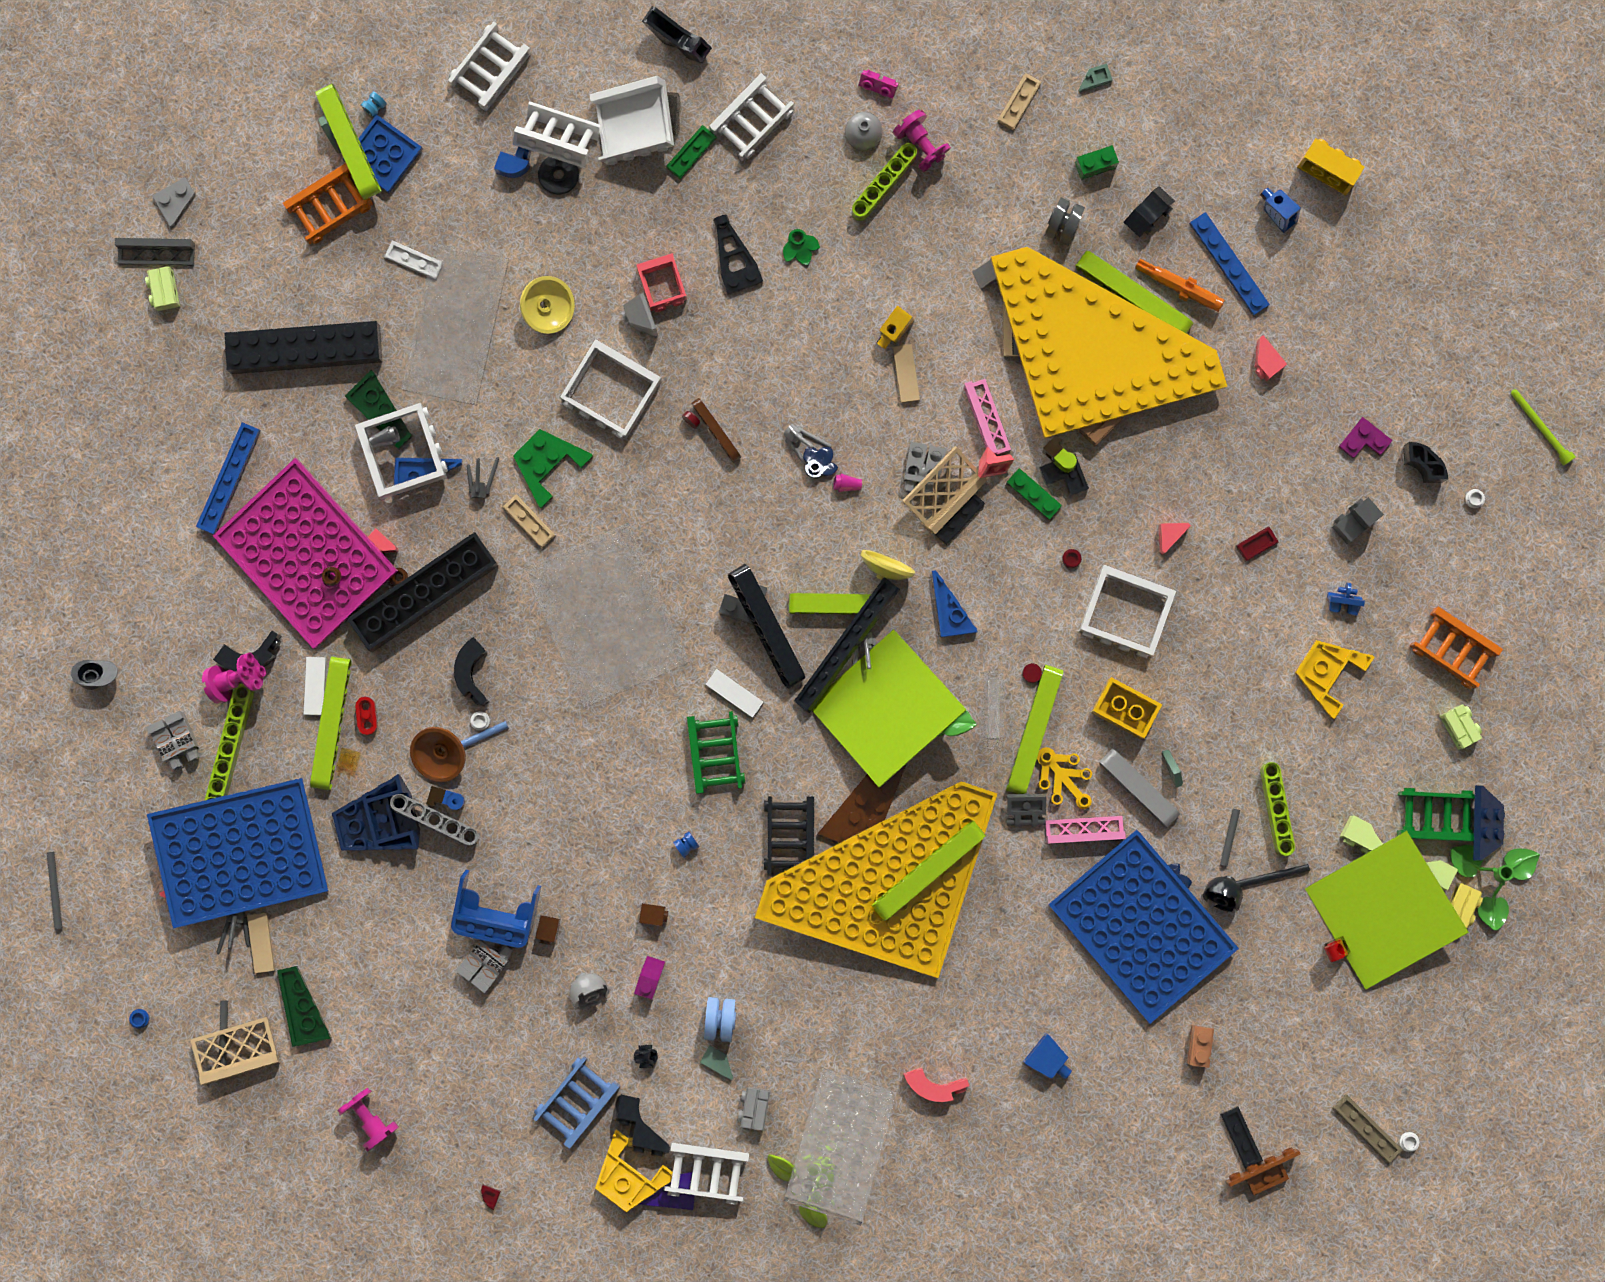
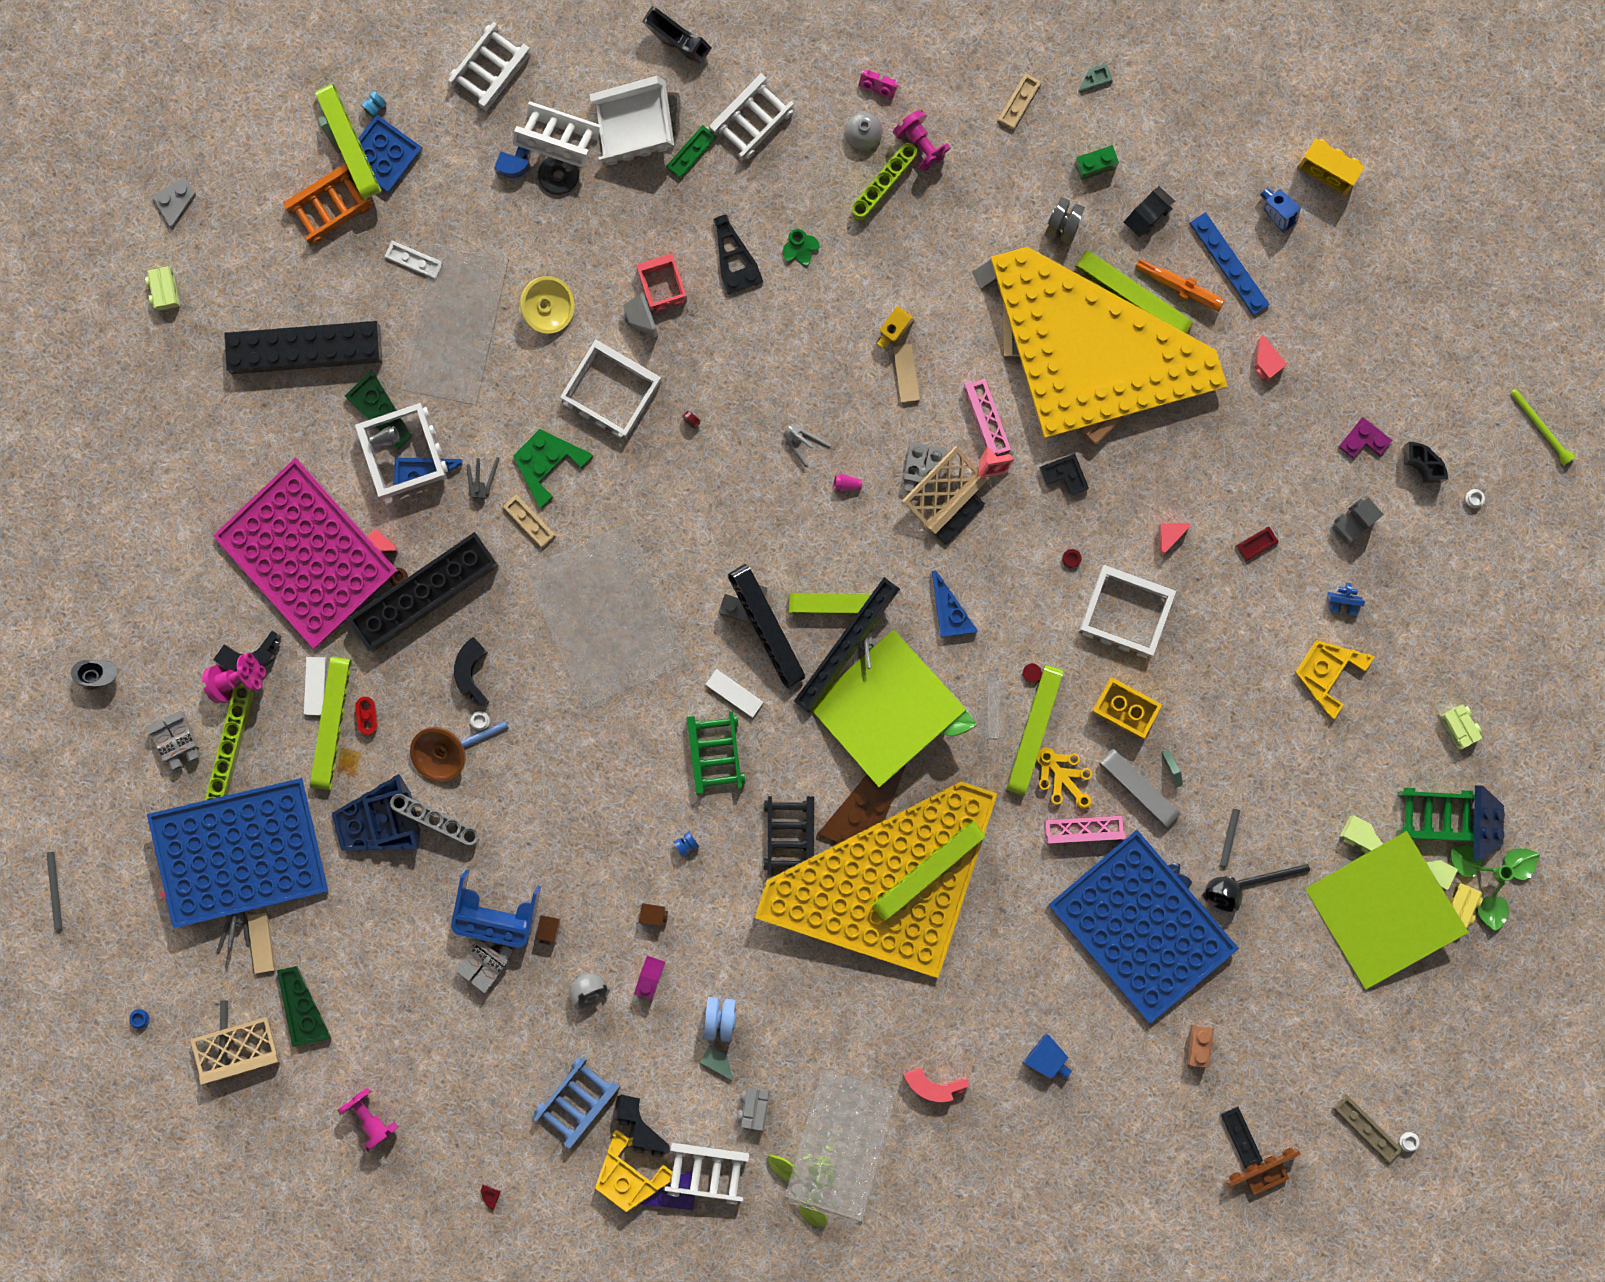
(155, 244): dark grey fence -> none
(228, 478): blue plate -> none
(326, 576): reddish brown plate -> none
(453, 800): leg -> none
(645, 1056): black gear -> none
(716, 430): reddish brown beam -> none
(820, 459): dark blue plate -> none
(886, 566): light yellow dish -> none
(1026, 805): dark grey plate -> none
(1034, 494): green plate -> none
(1058, 455): leg -> none
(1283, 817): lime beam -> none
(1336, 949): red leg -> none
(1472, 639): orange fence -> none

